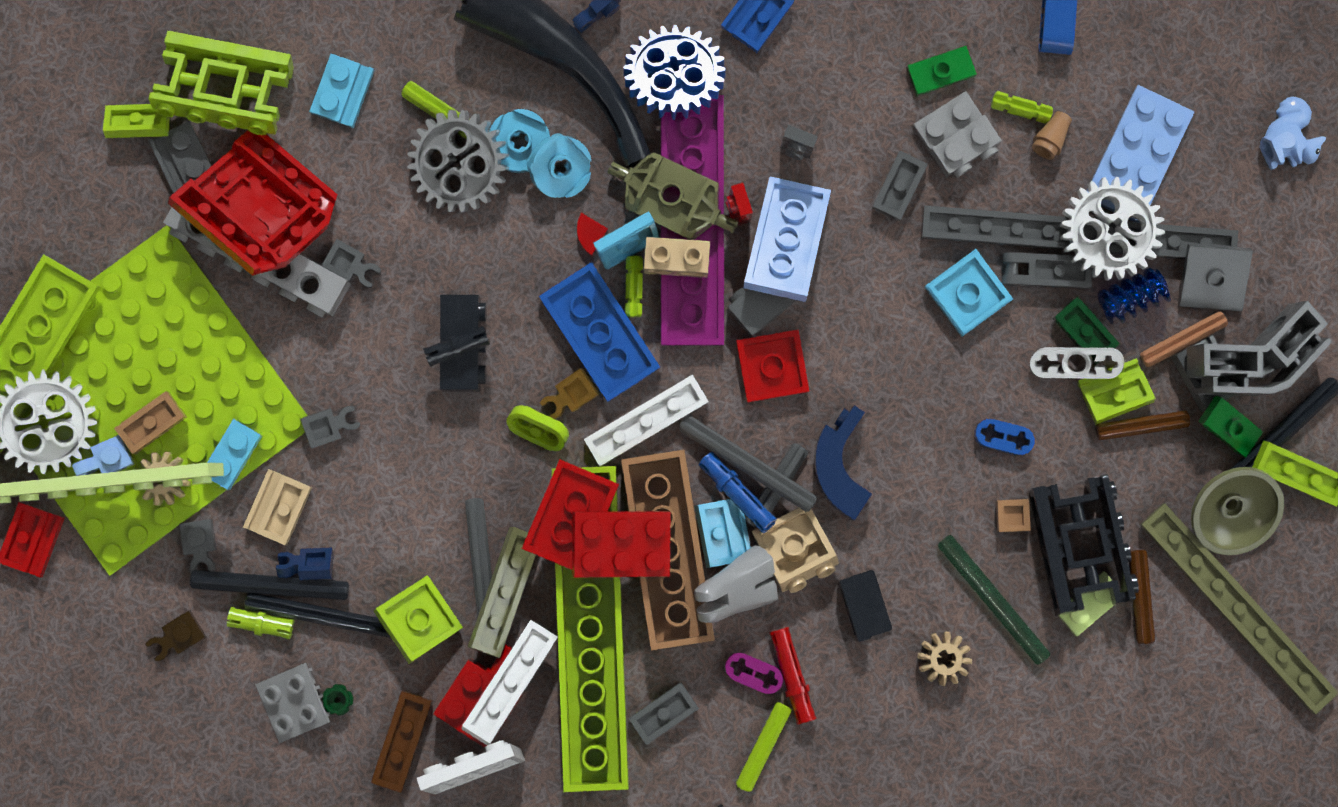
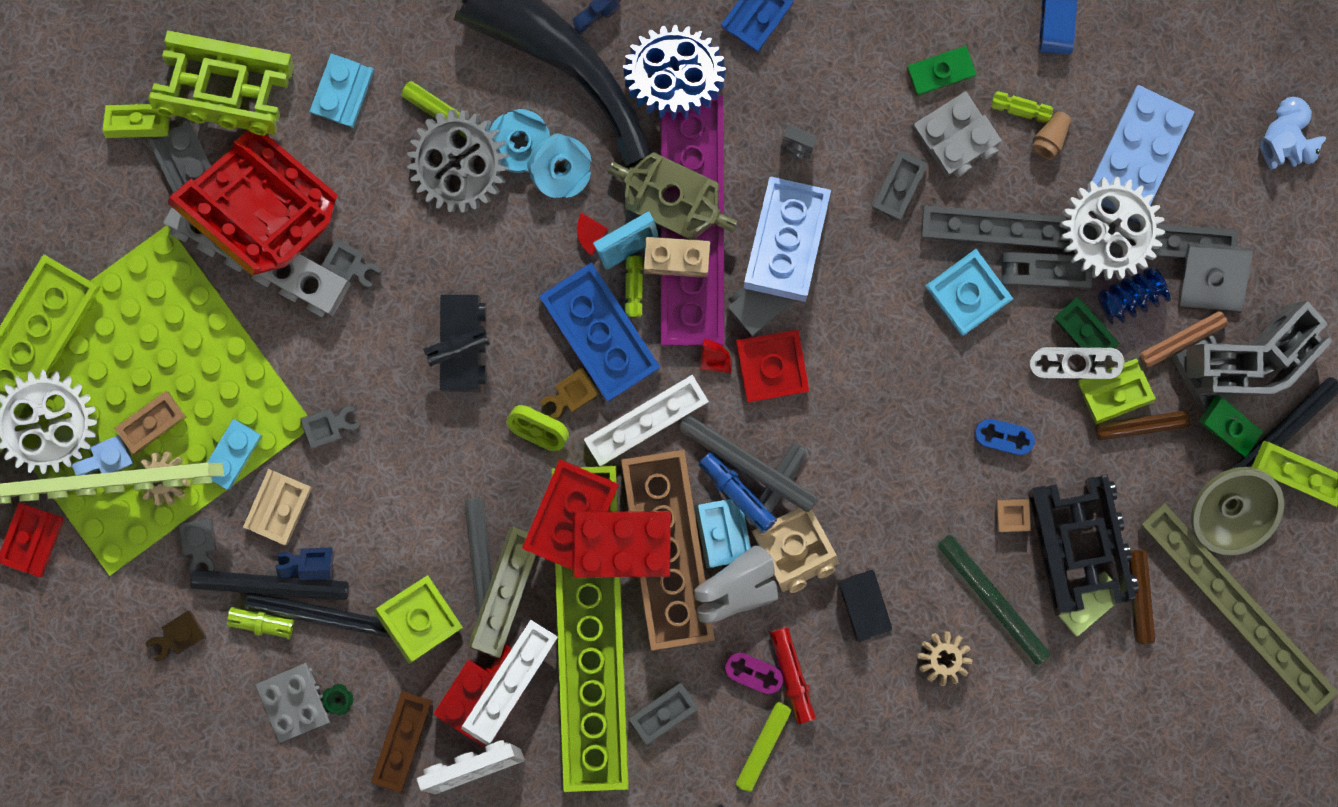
(715, 357): none -> red tile
(738, 204): red plate -> none
(829, 469): dark blue arch -> none

